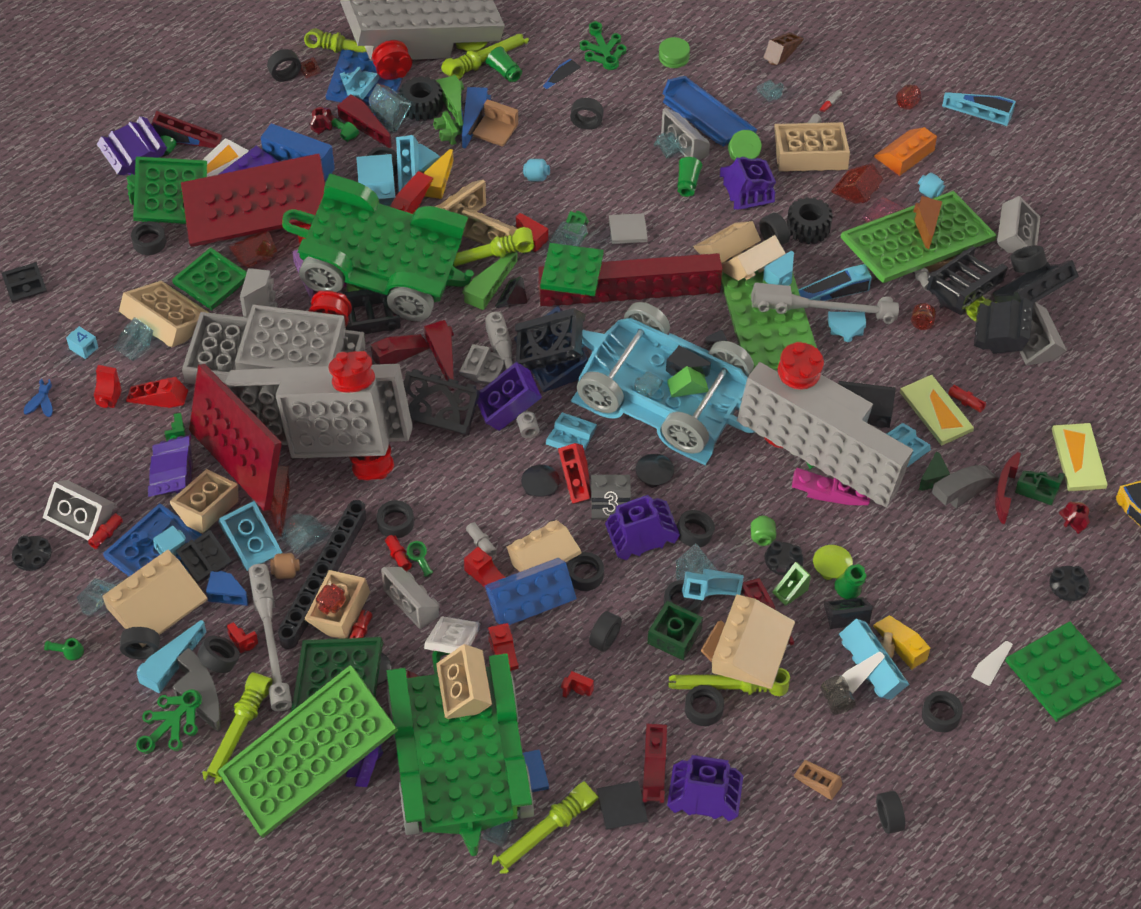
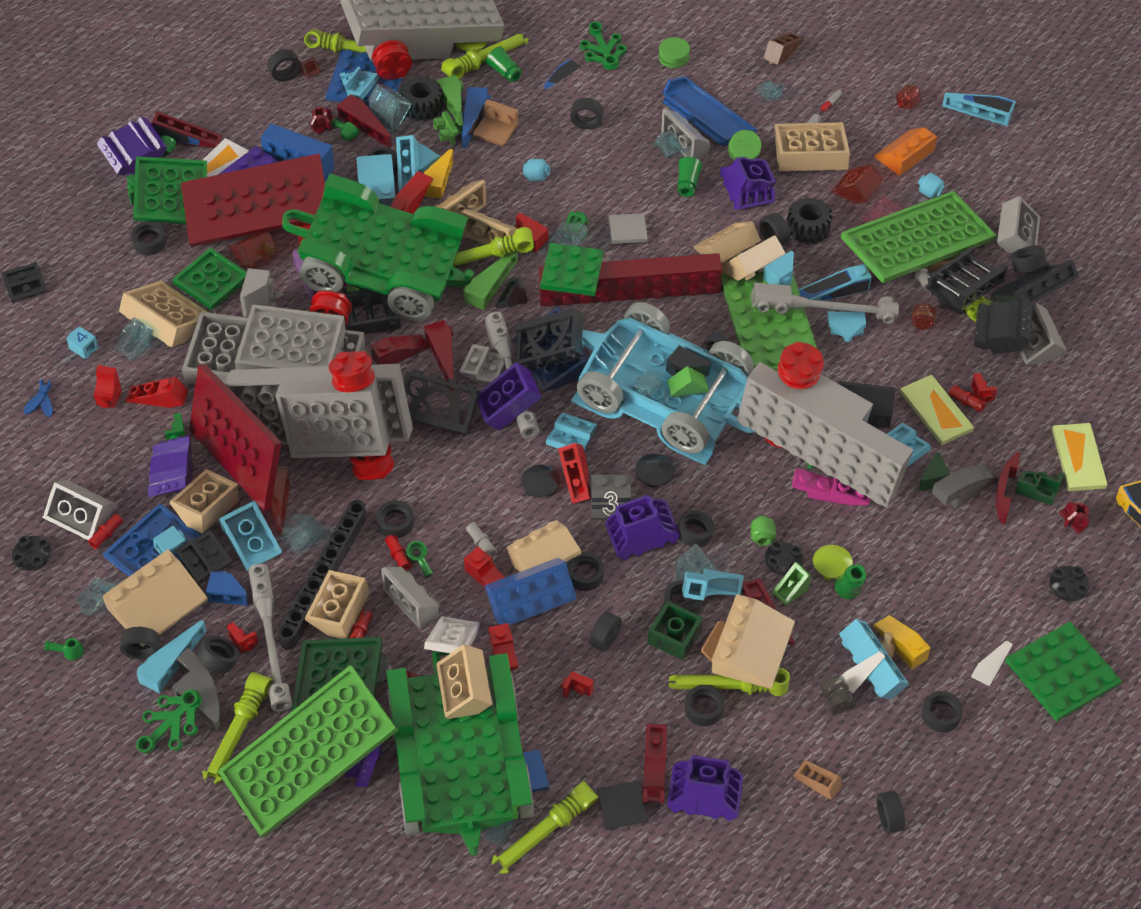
(284, 566): medium nougat head -> none
(330, 599): clear red head -> none
(843, 612): black slope -> none
(926, 218): dark orange slope -> none
(981, 390): none -> red bracket

